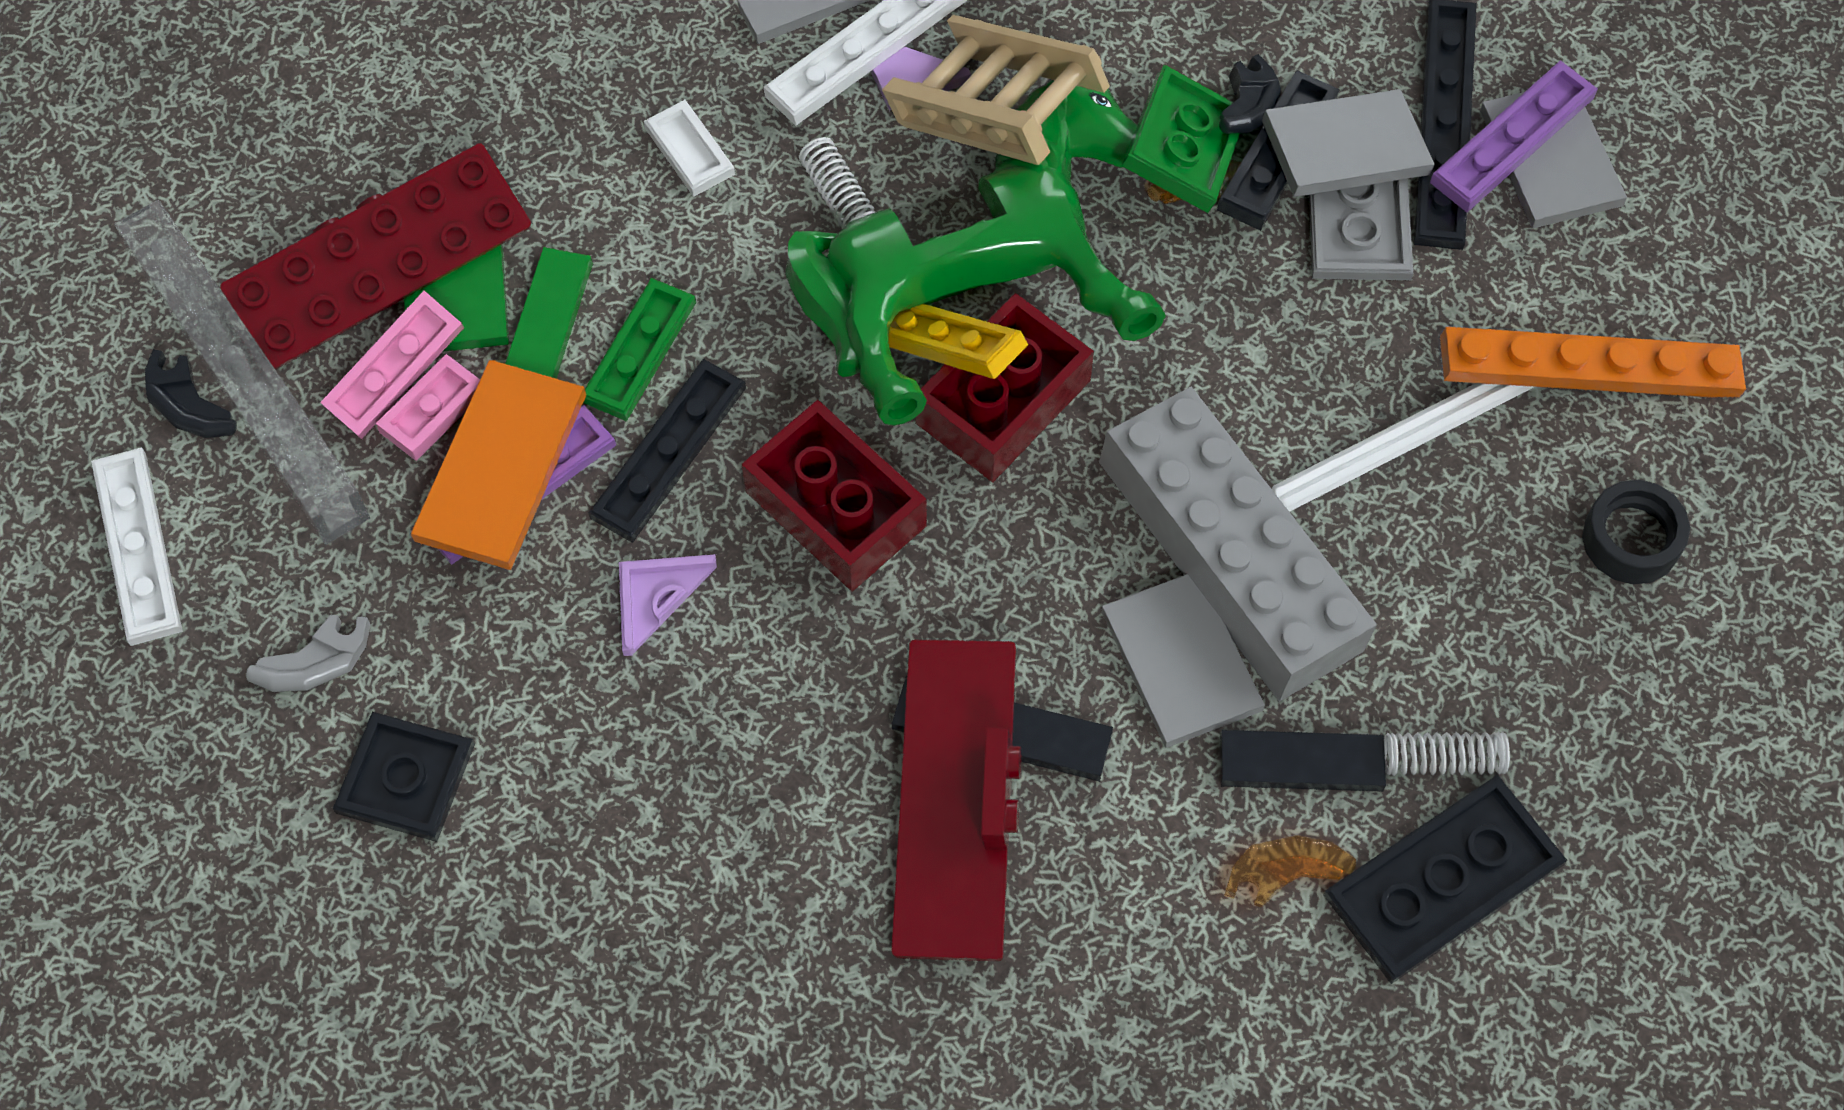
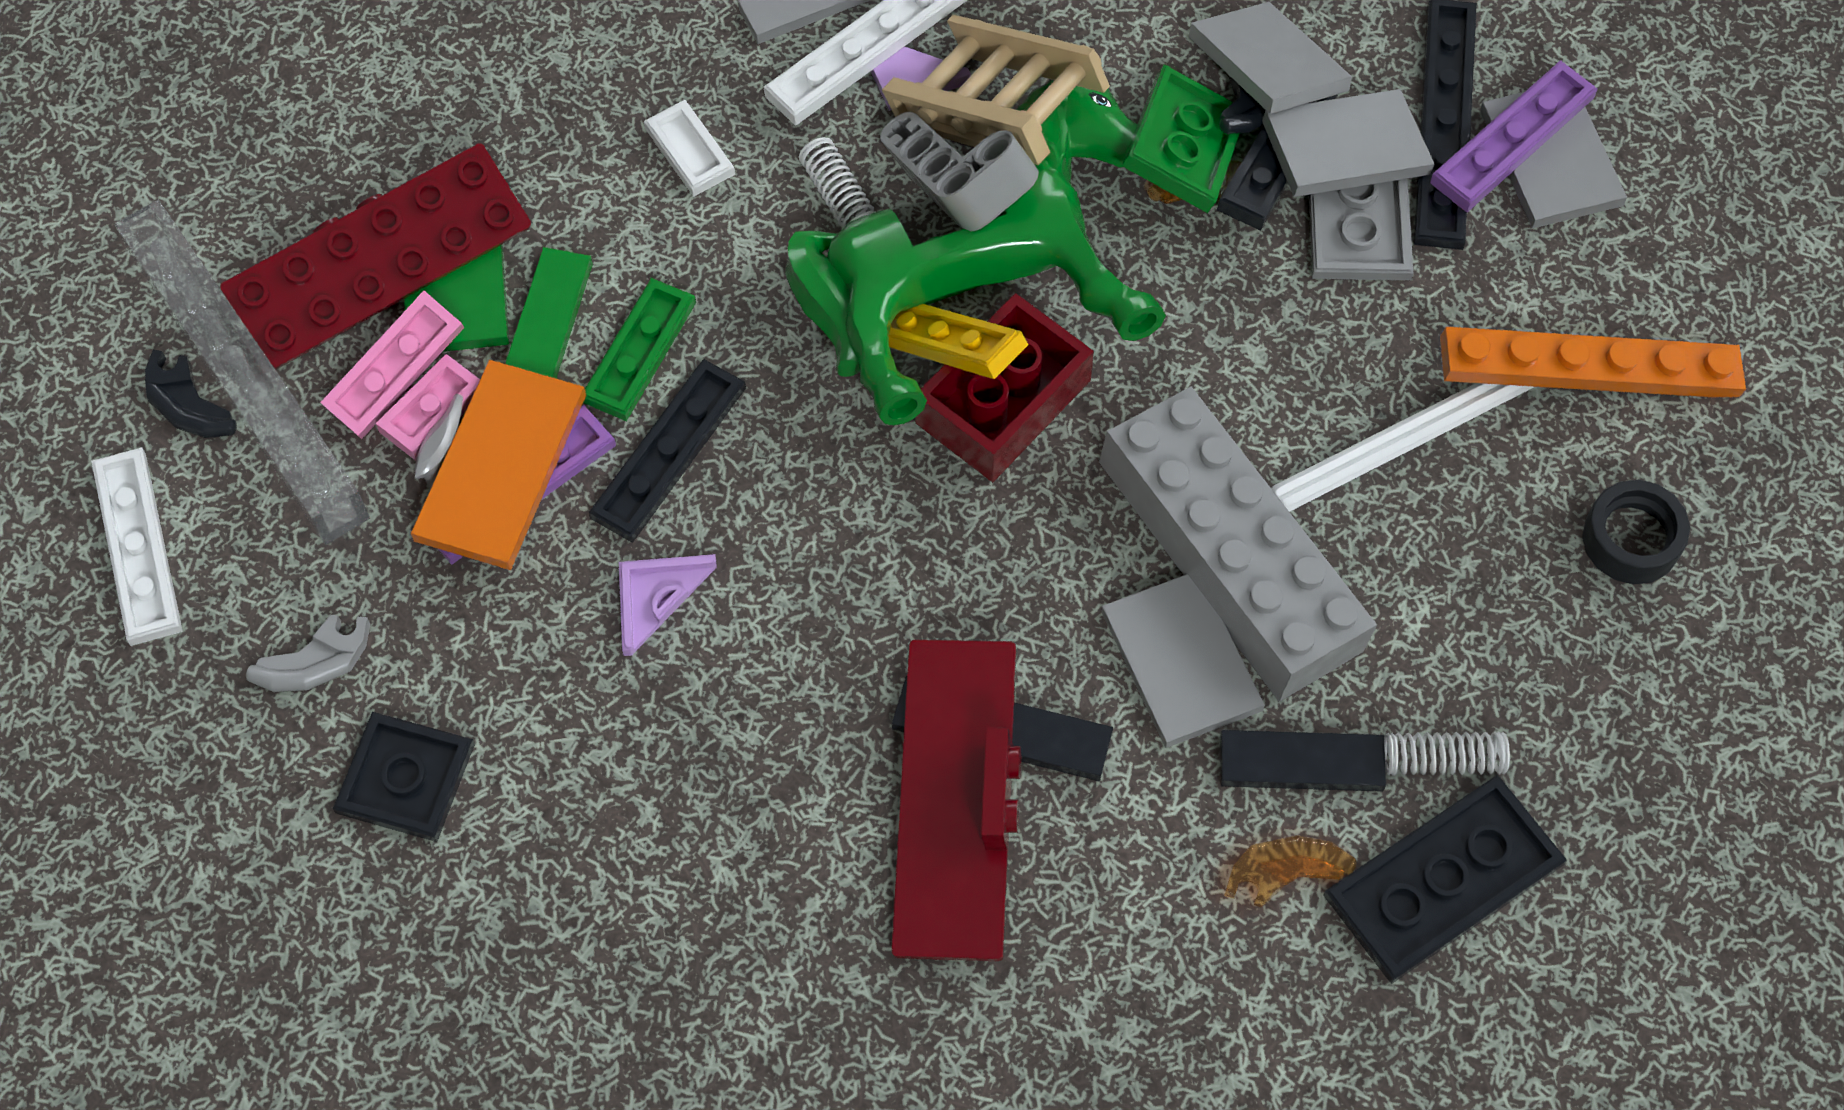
(438, 442): none -> light grey bar
(835, 495): dark red brick -> none
(966, 187): none -> light grey beam
(1270, 57): none -> light grey tile

